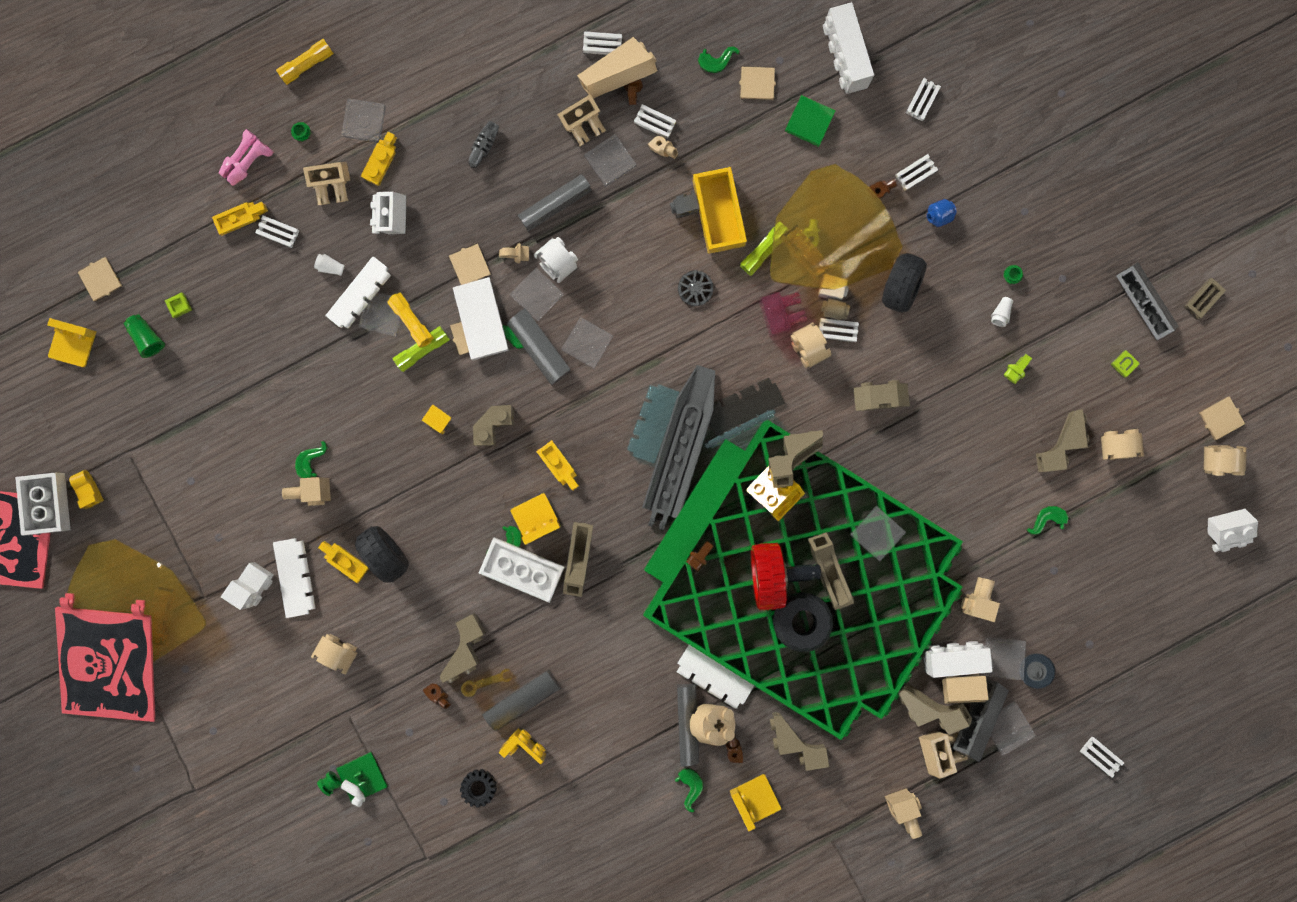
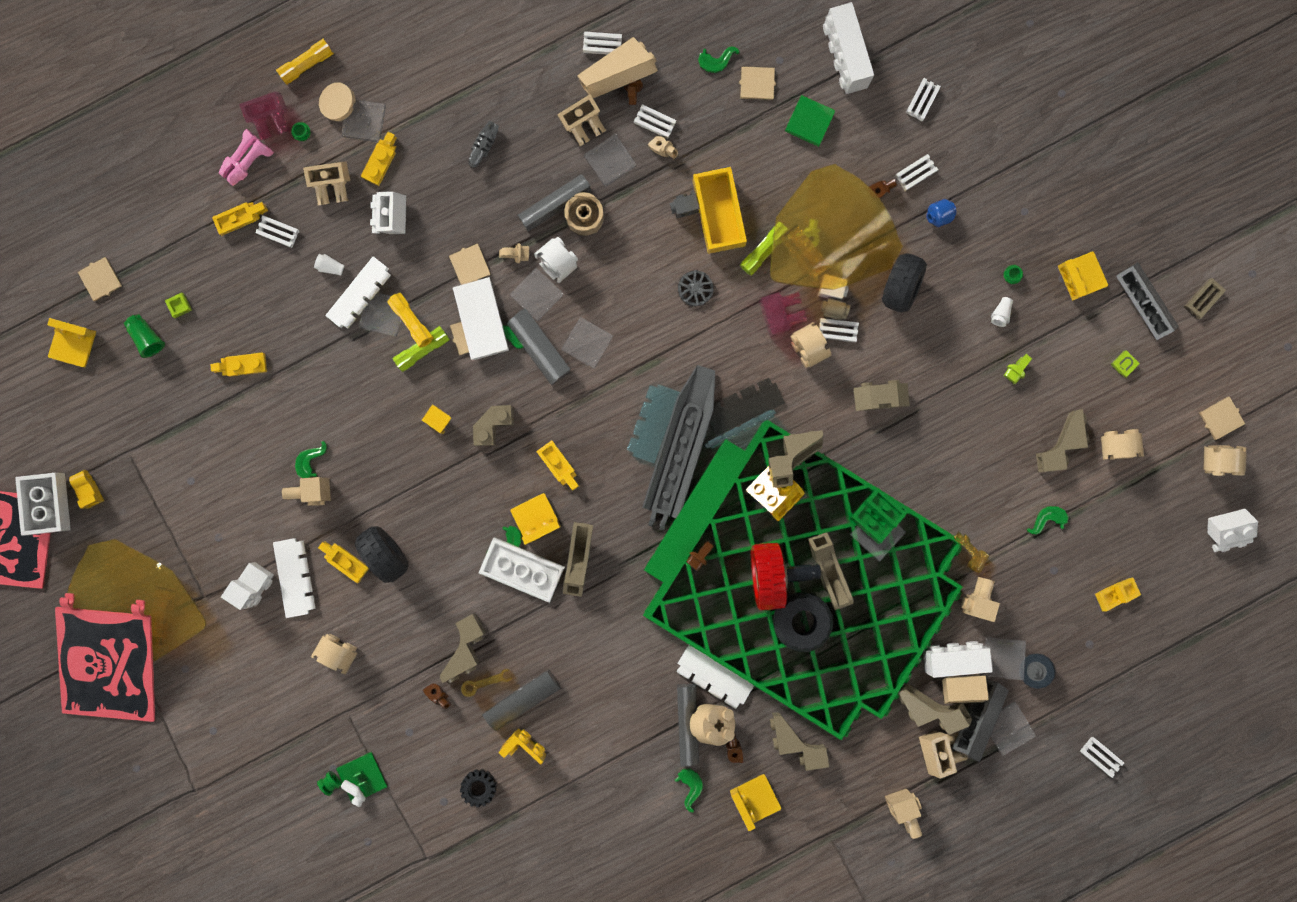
(241, 365): none -> yellow hinge
(267, 106): none -> clear pink brick
(337, 101): none -> tan tile
(574, 209): none -> tan brick
(878, 515): none -> green slope
(978, 557): none -> clear yellow brick
(1082, 275): none -> yellow bracket
(1118, 593): none -> yellow slope

